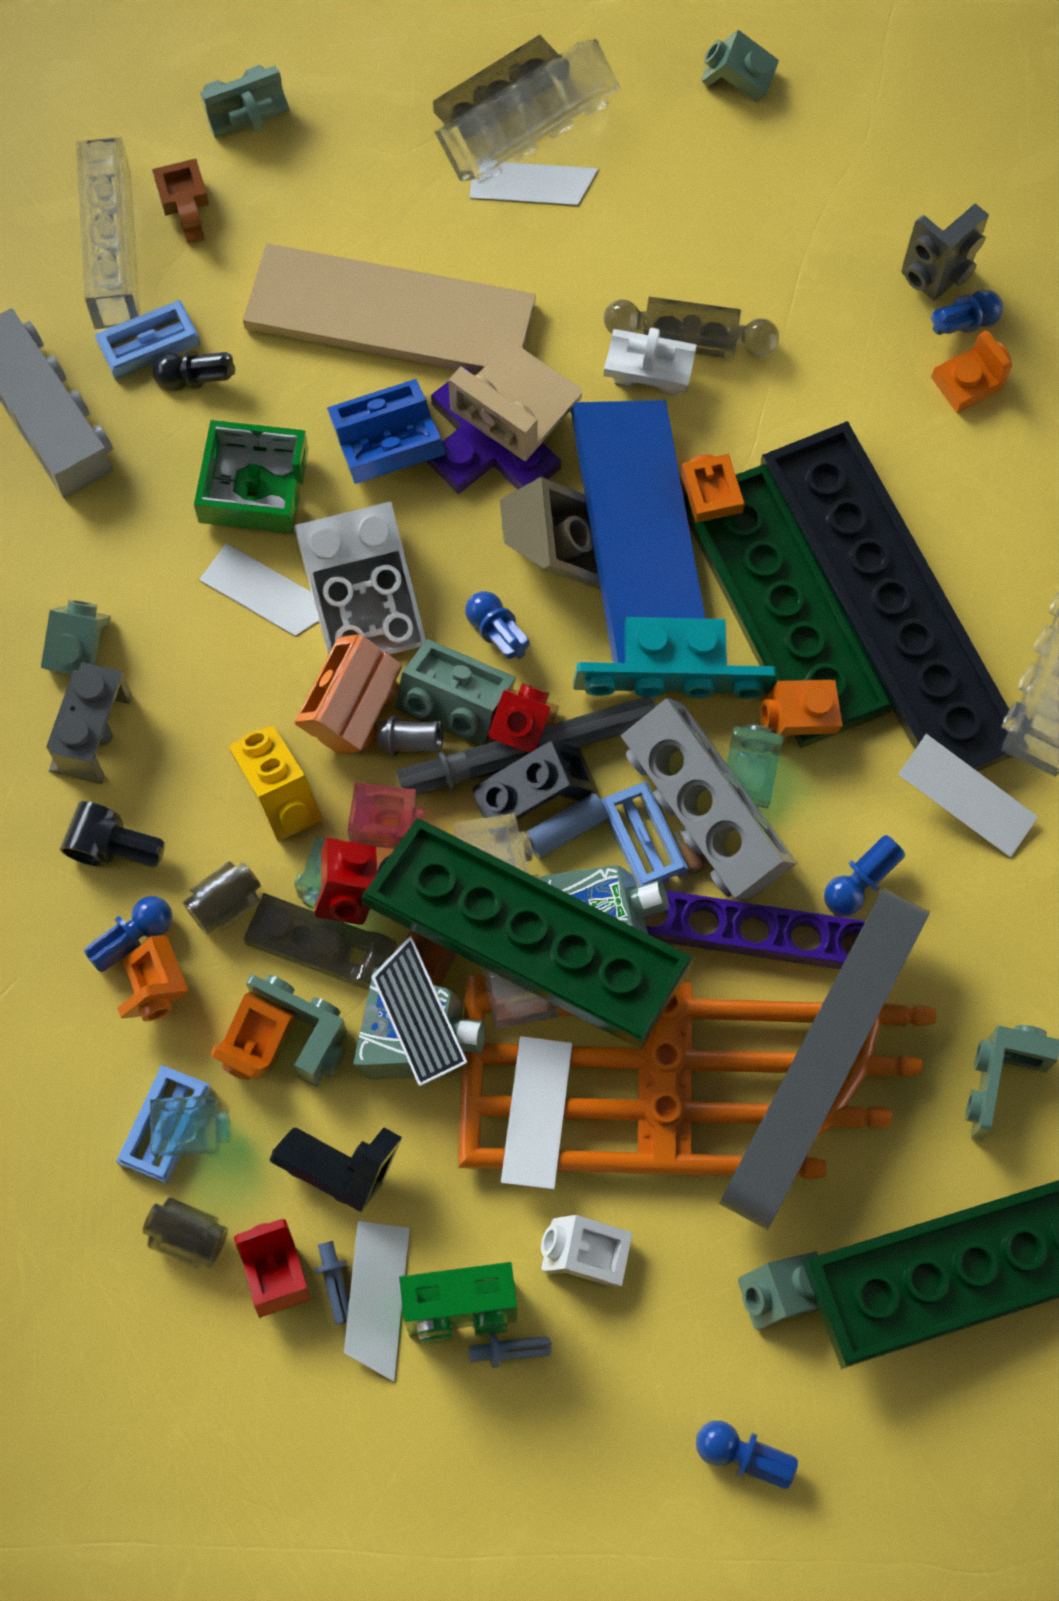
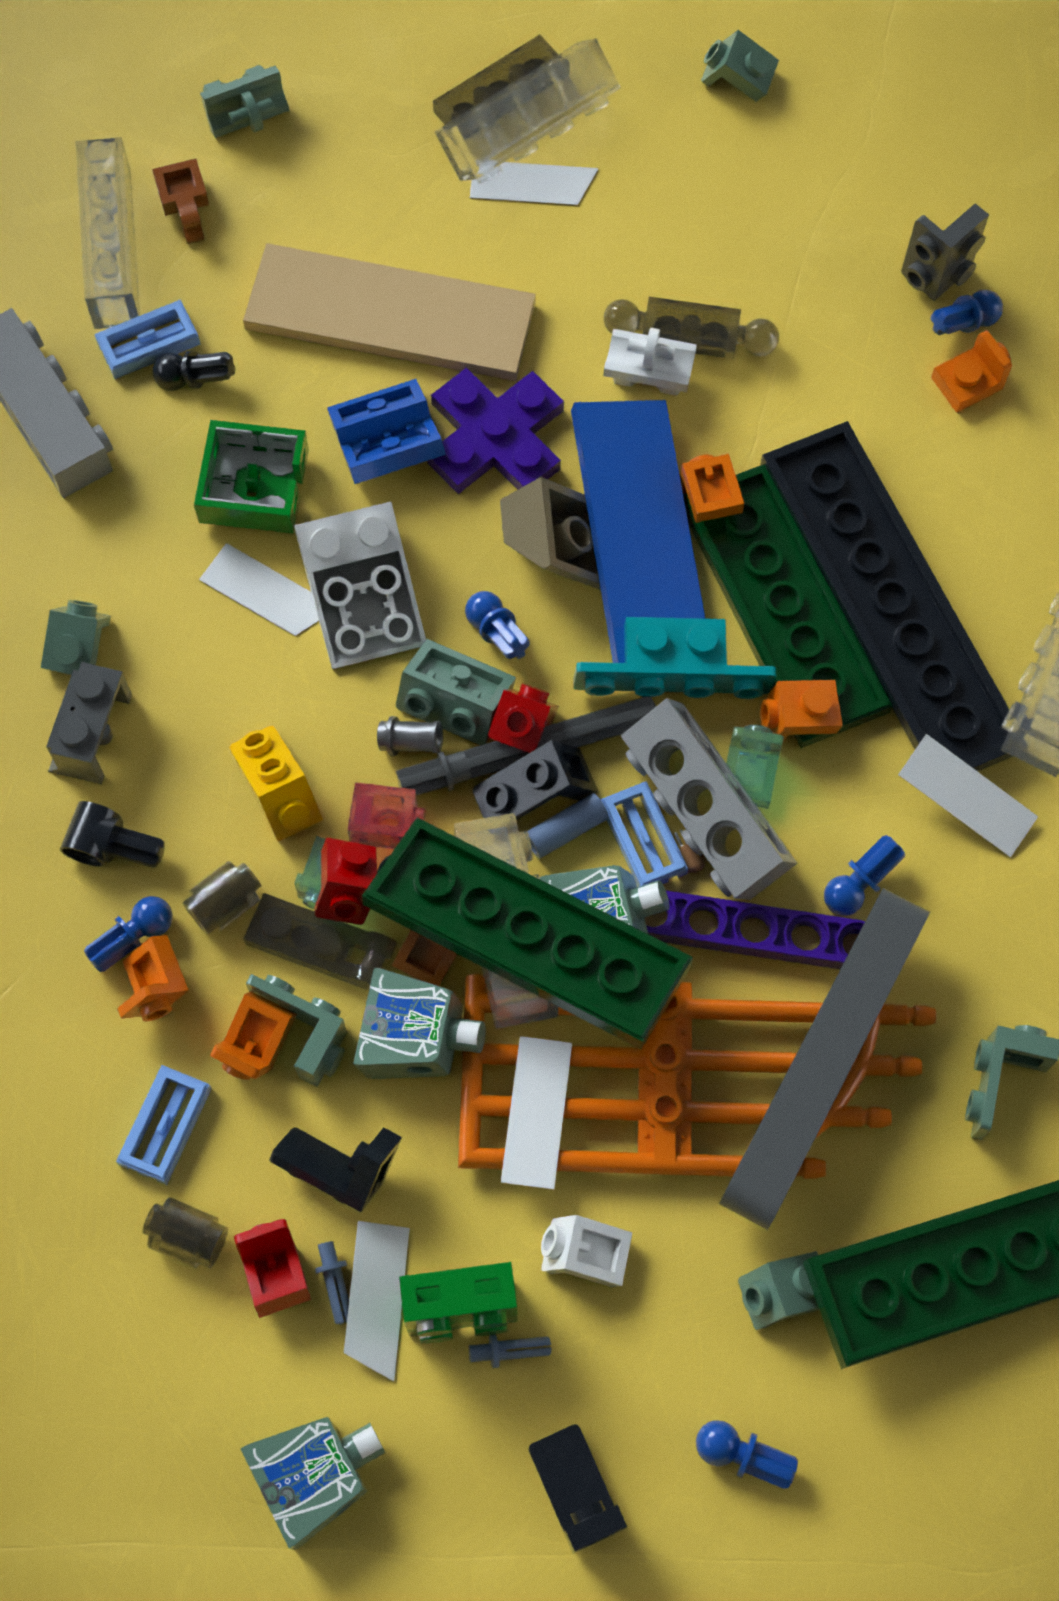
(188, 1126): clear light blue bracket -> none
(311, 1475): none -> torso
(349, 695): orange brick -> none
(417, 1015): sticker -> none
(513, 399): tan bracket -> none
(576, 1488): none -> black bracket

